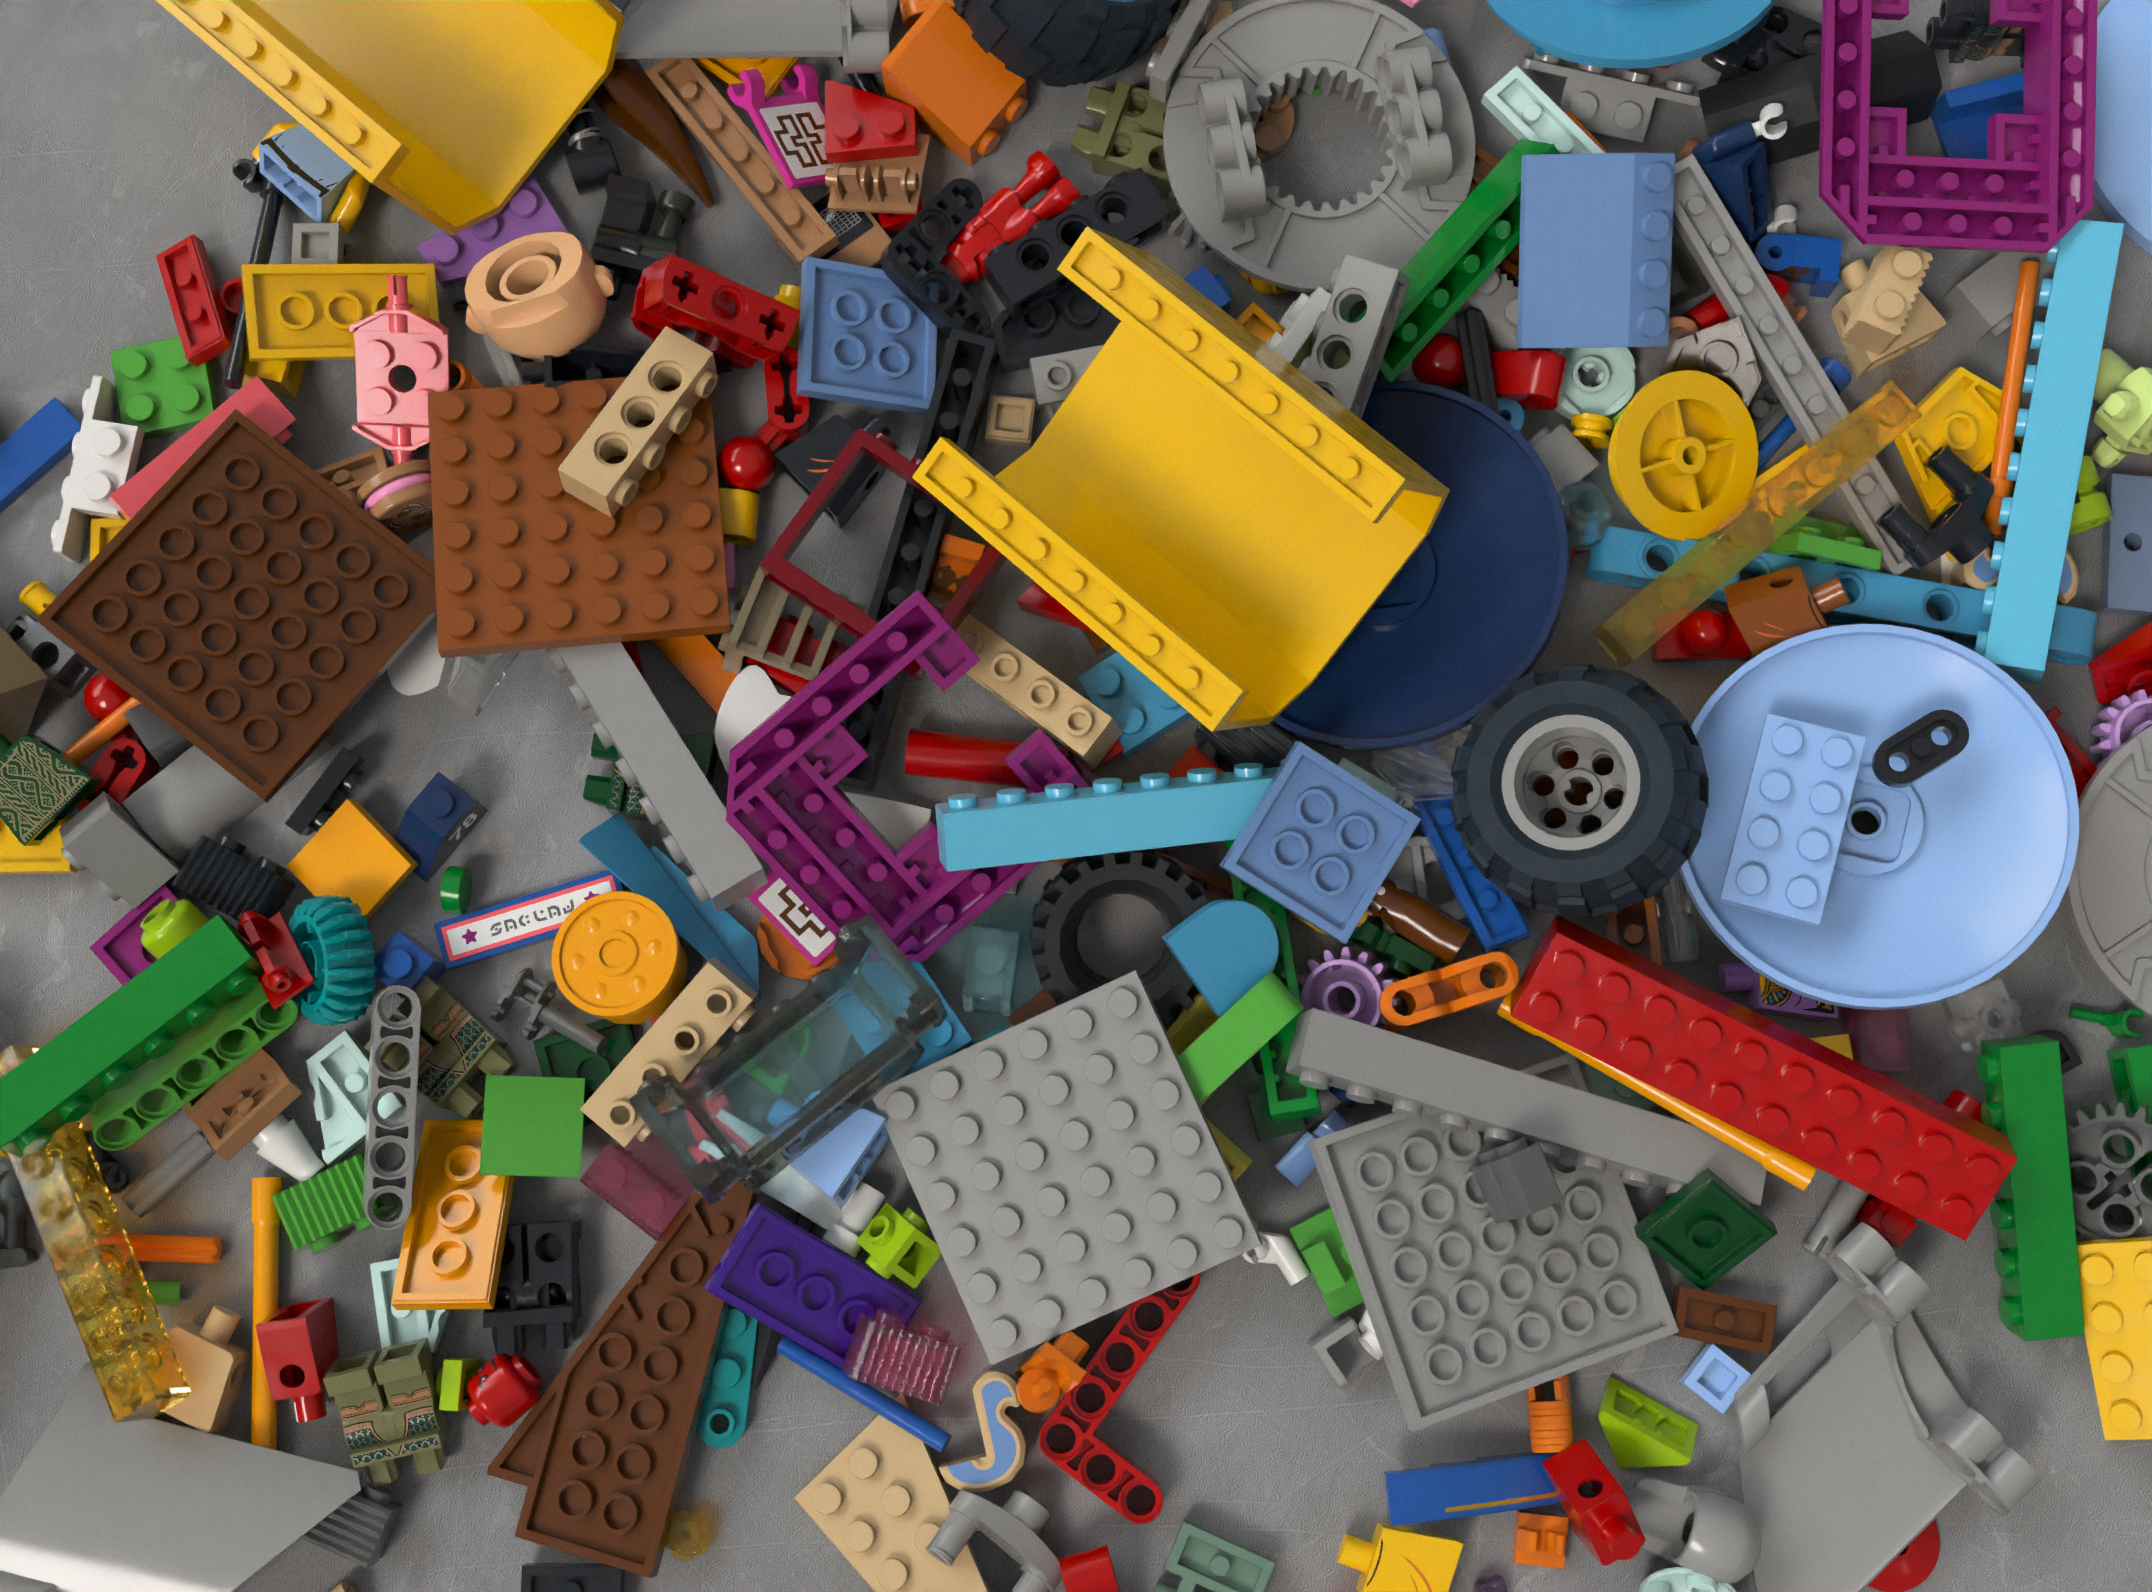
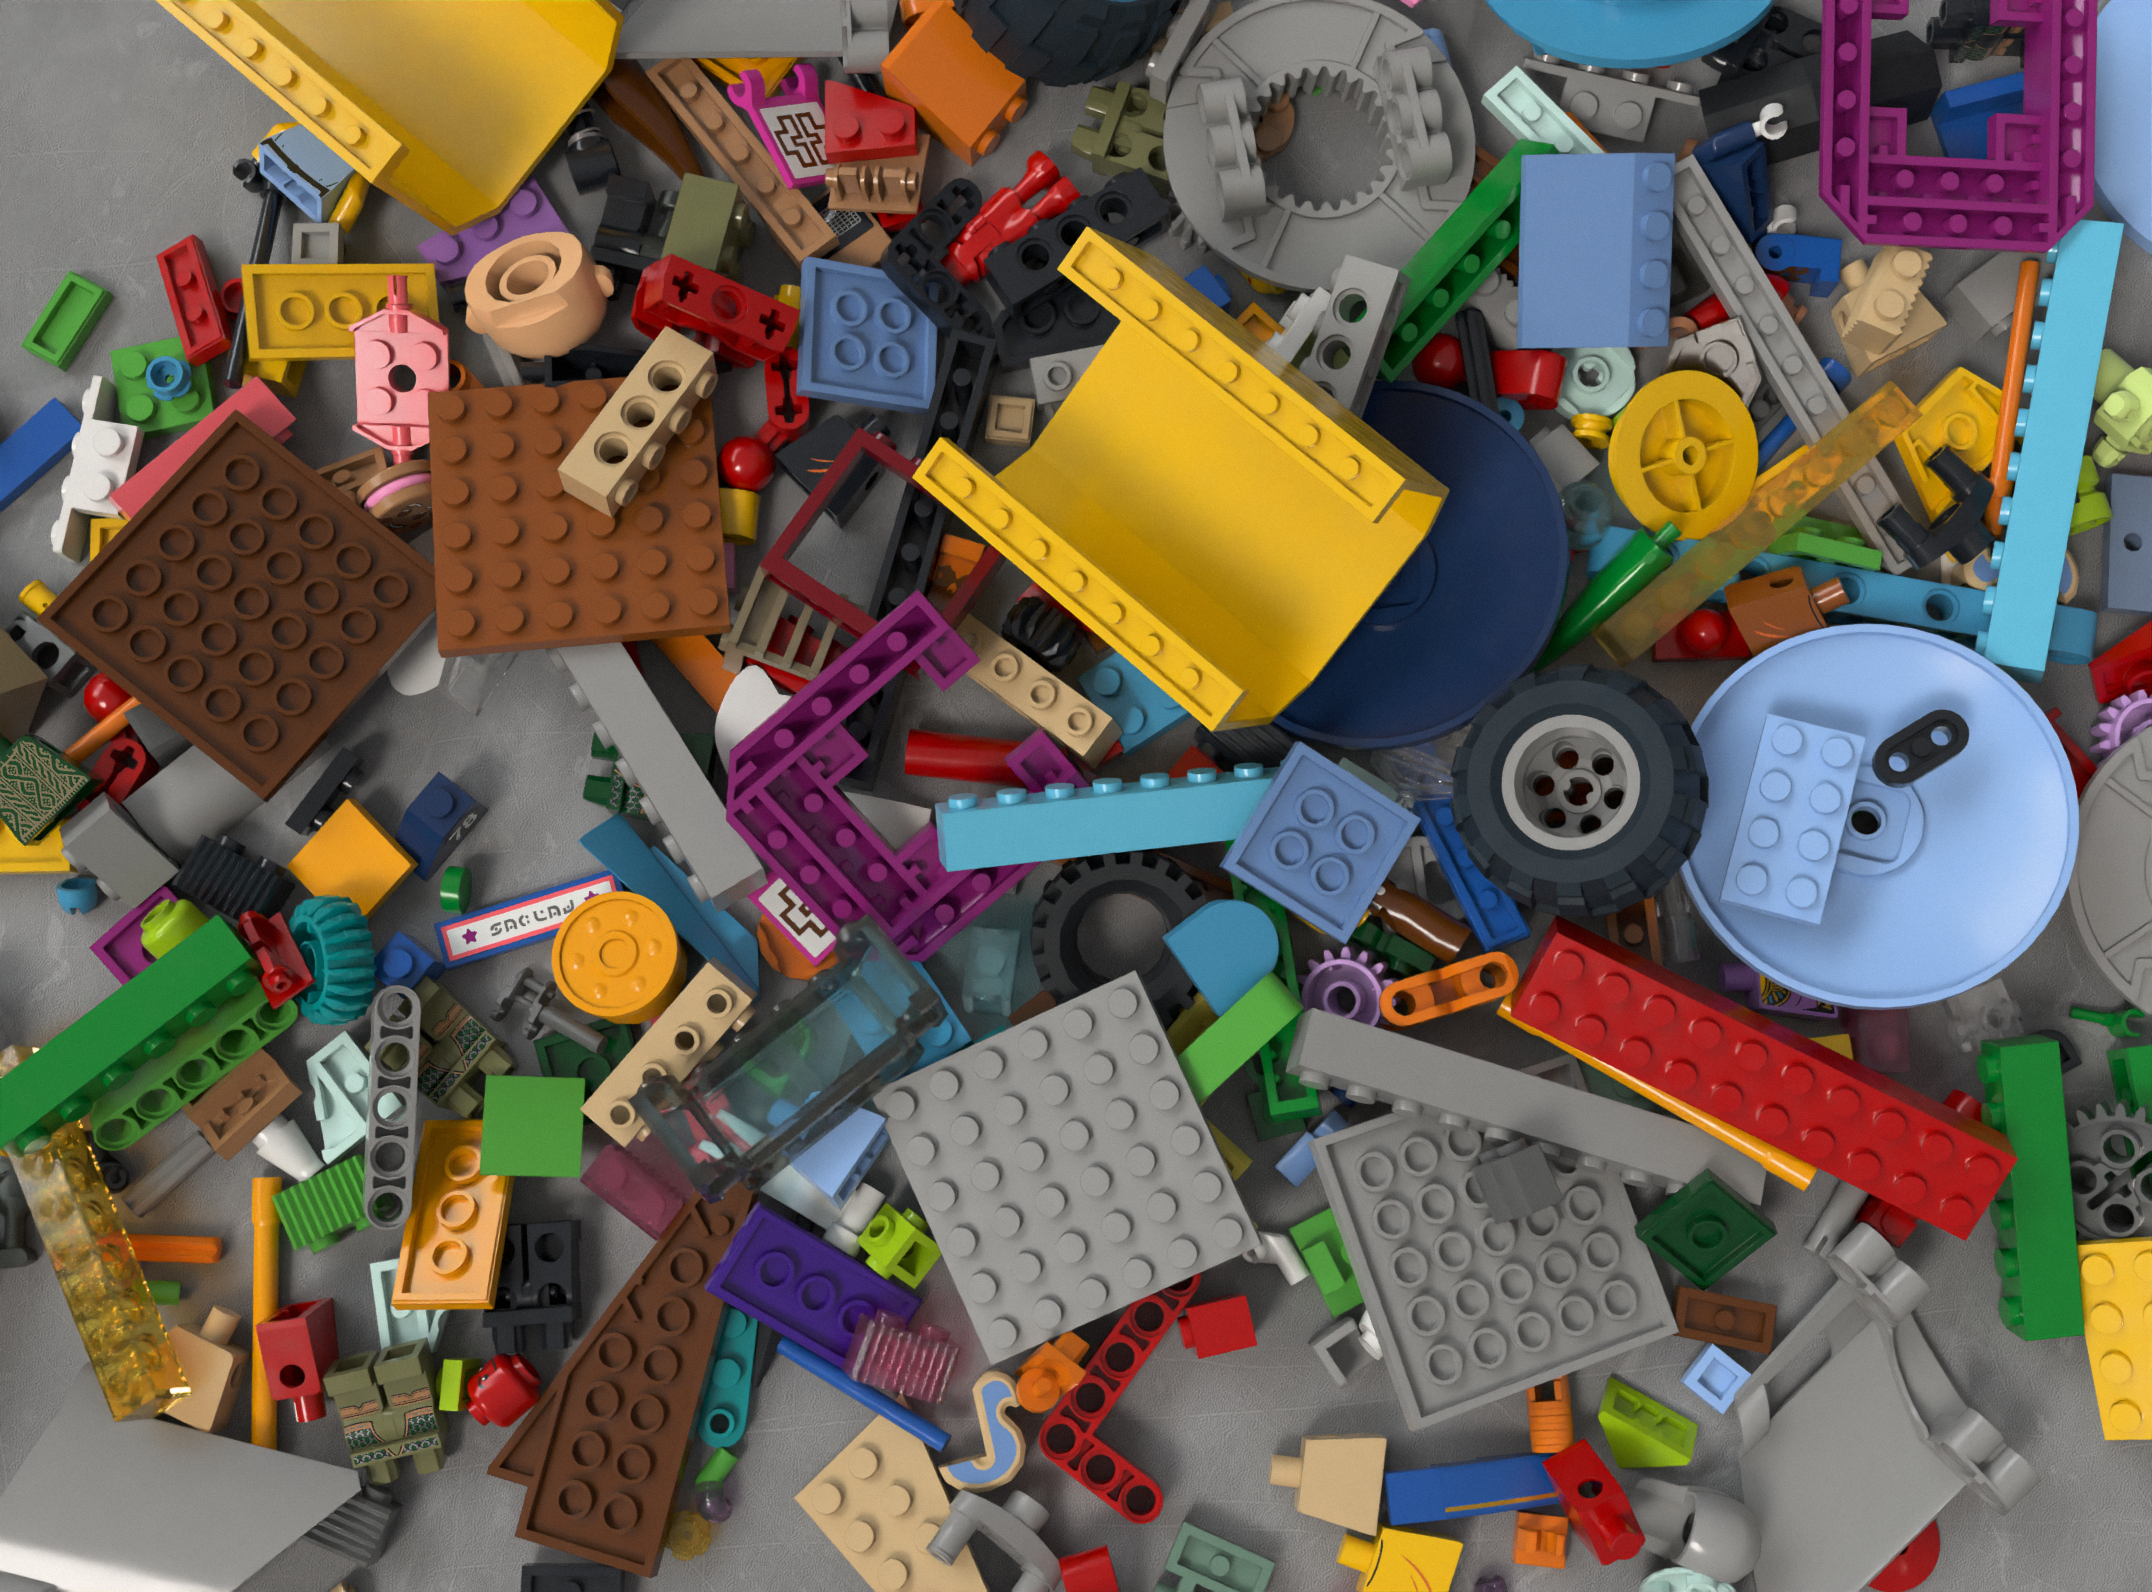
(67, 321): none -> bright green tile
(77, 893): none -> dark azure hinge
(160, 370): none -> dark azure plate
(709, 1487): none -> arm
(710, 226): none -> olive brick
(1042, 633): none -> black gear
(1217, 1325): none -> red piece
(1335, 1478): none -> tan torso
(1611, 588): none -> green piece

